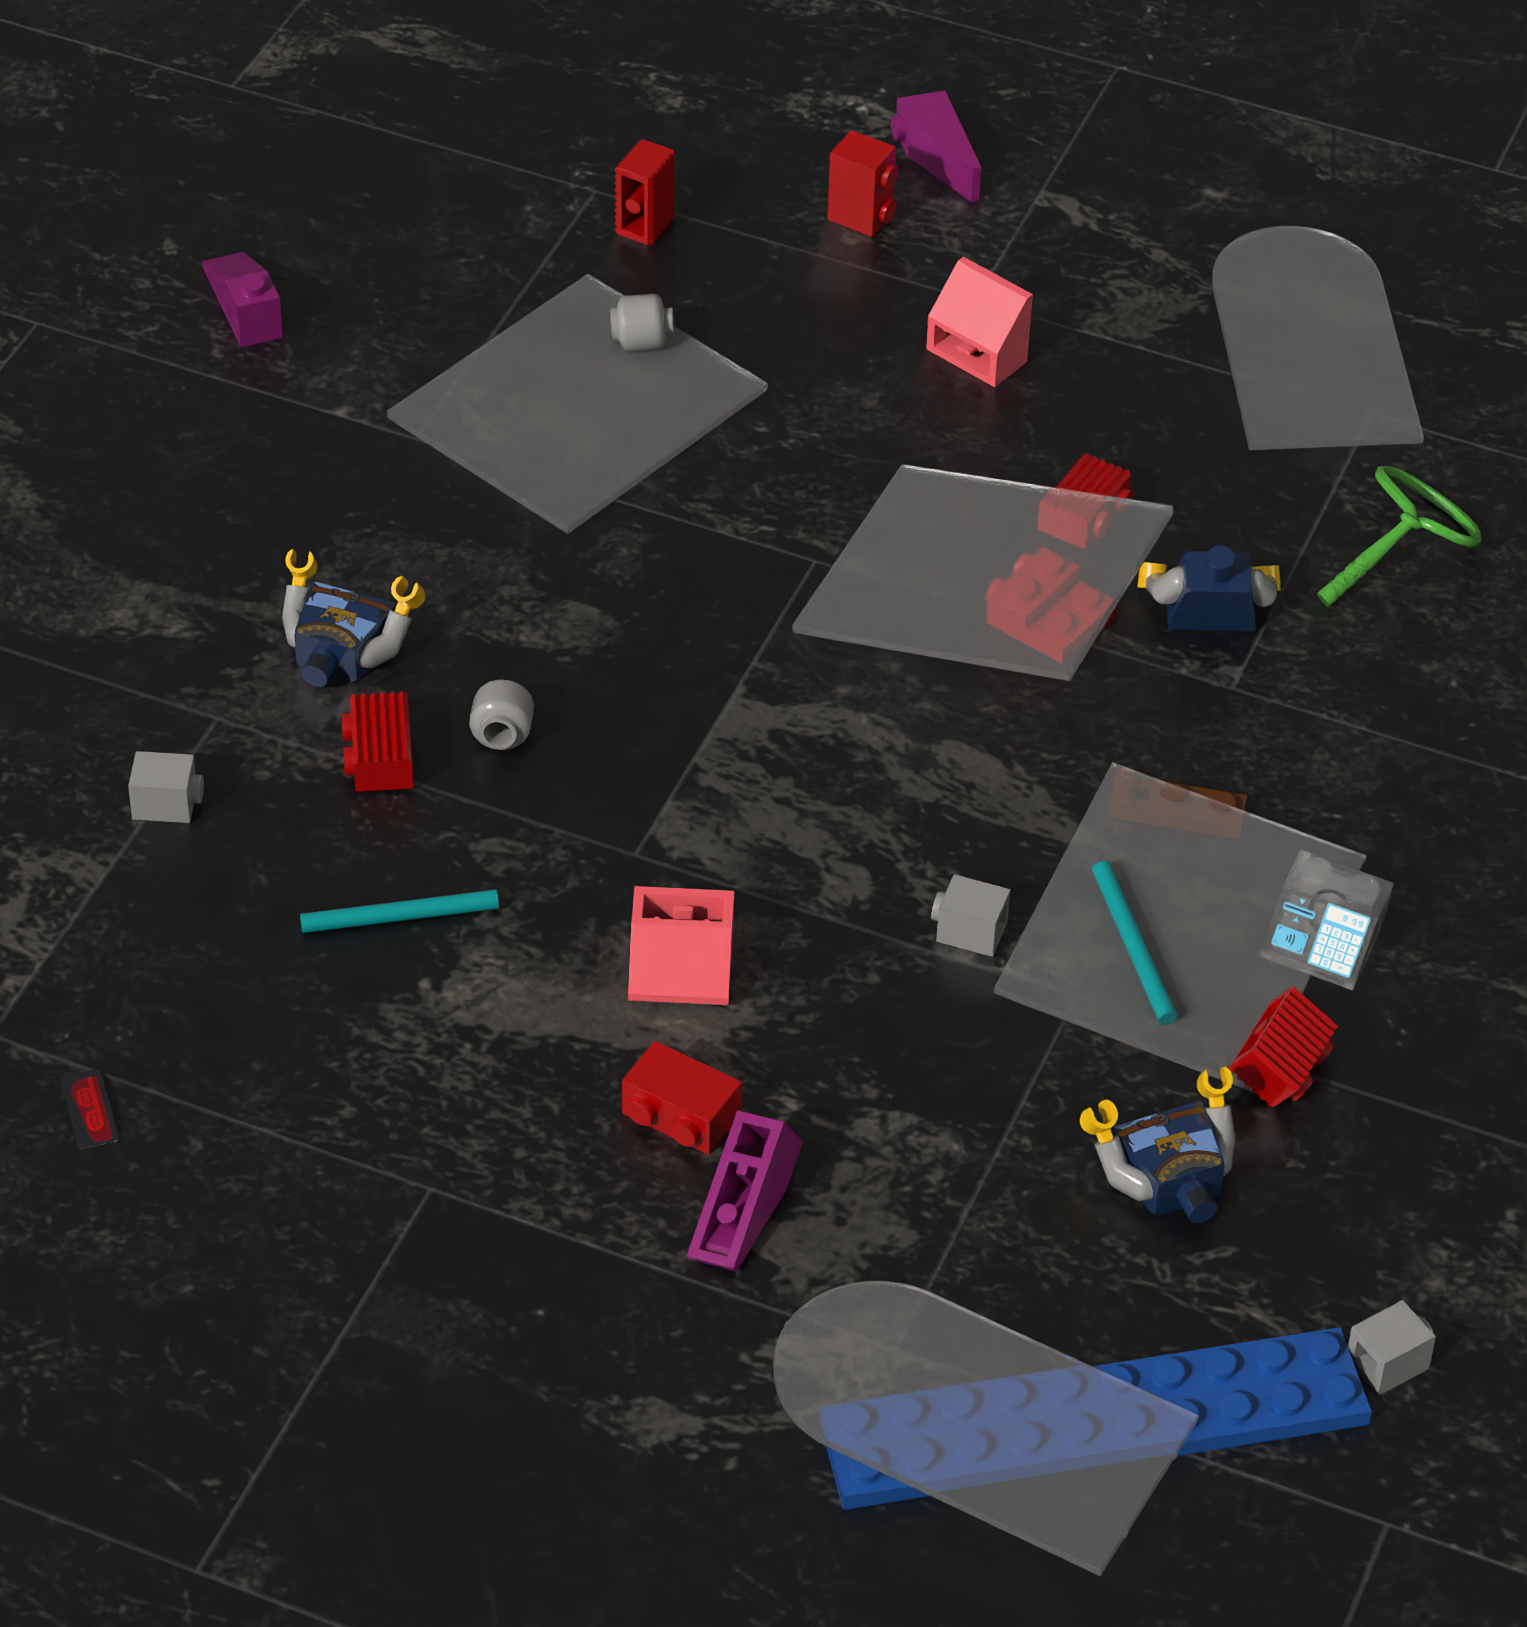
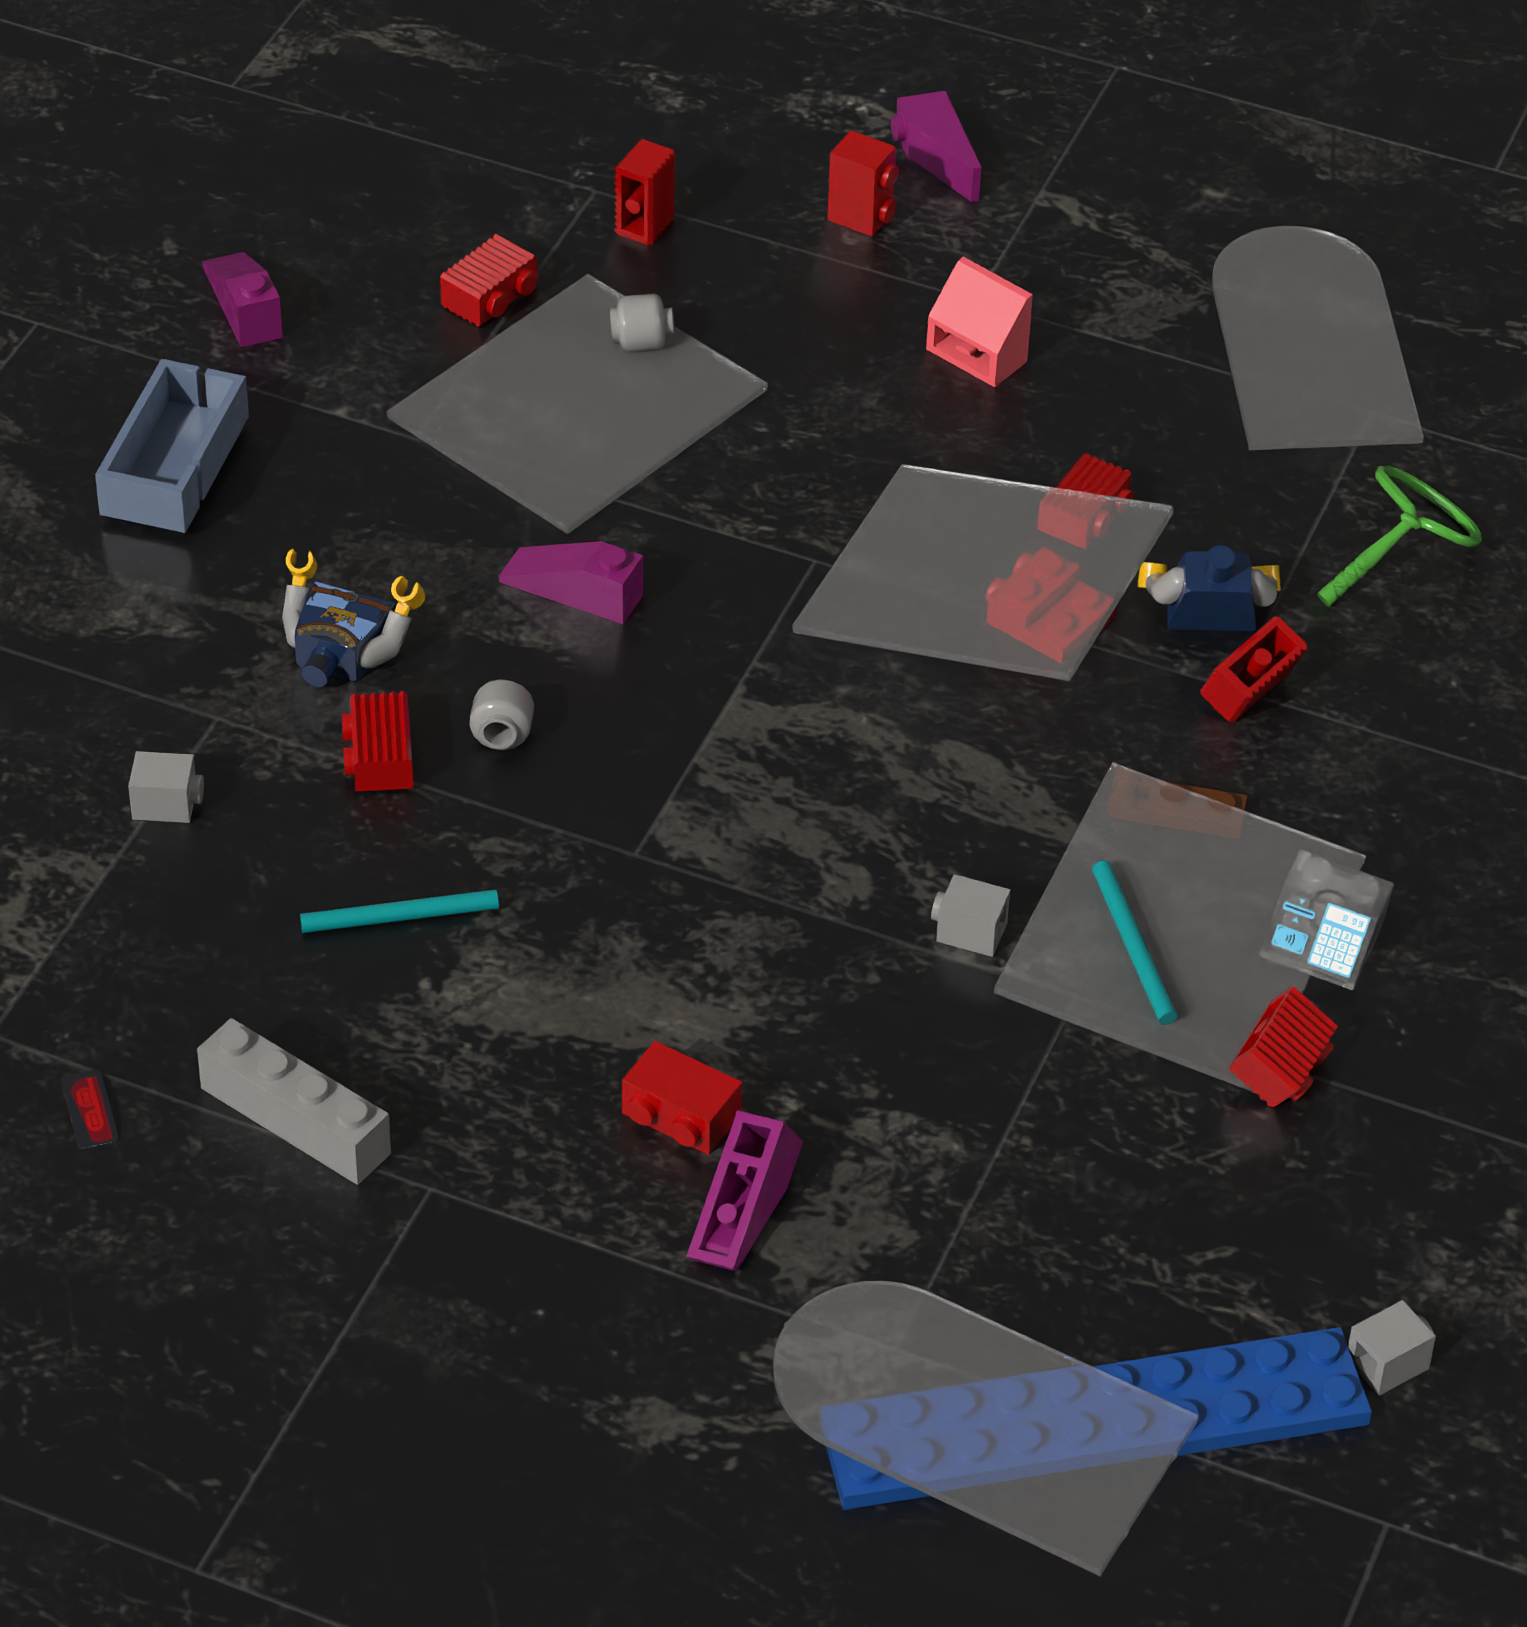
(172, 446): none -> sand blue piece
(294, 1101): none -> light grey brick
(488, 280): none -> red brick
(580, 575): none -> magenta slope
(681, 945): coral slope -> none
(1170, 1156): torso -> none
(1253, 669): none -> red brick

